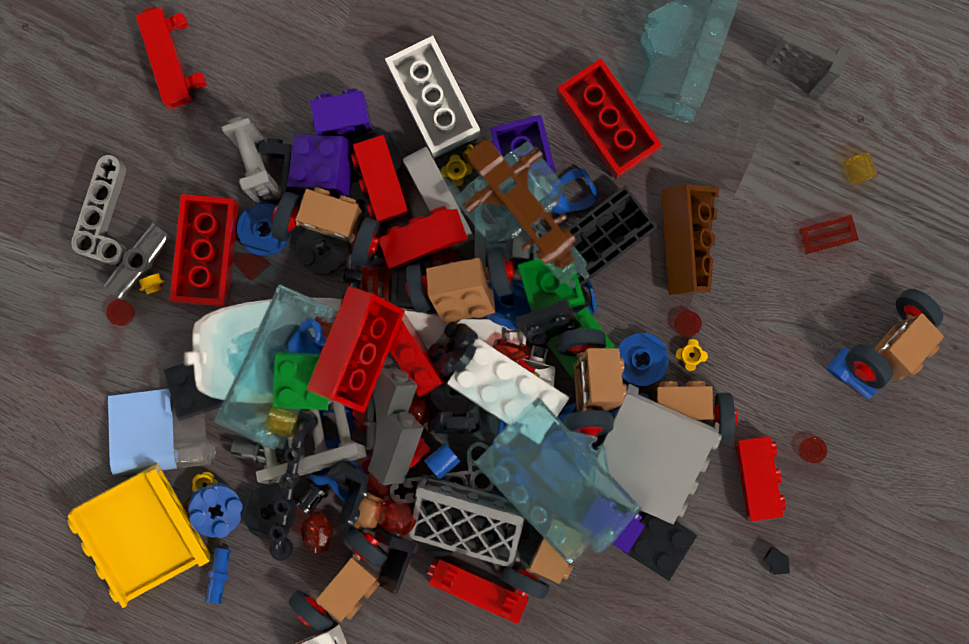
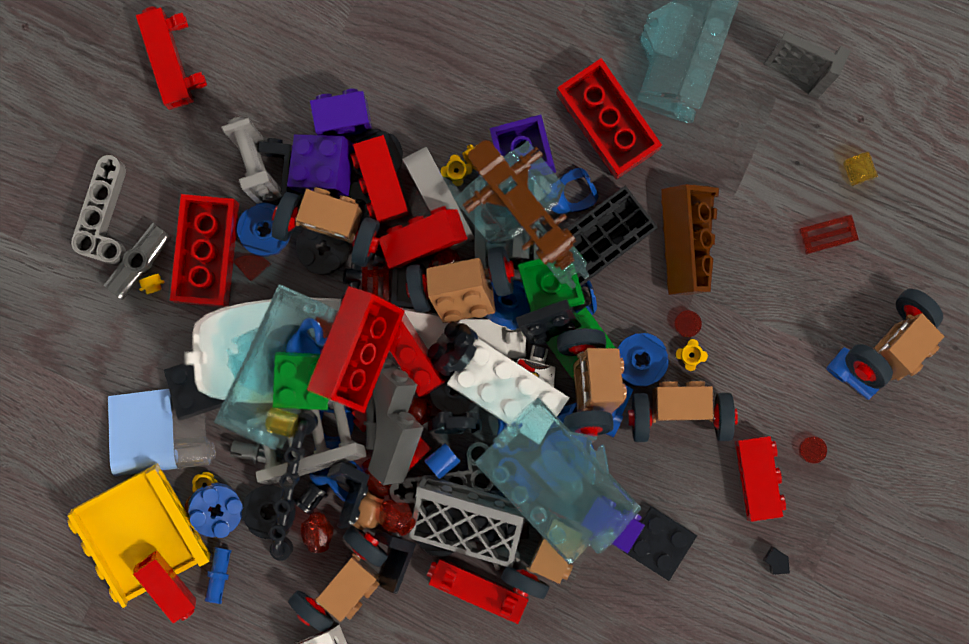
(120, 312): clear red tile -> none
(165, 587): none -> red brick
(433, 97): white brick -> none
(511, 350): clear red tile -> none
(657, 454): light grey panel -> none

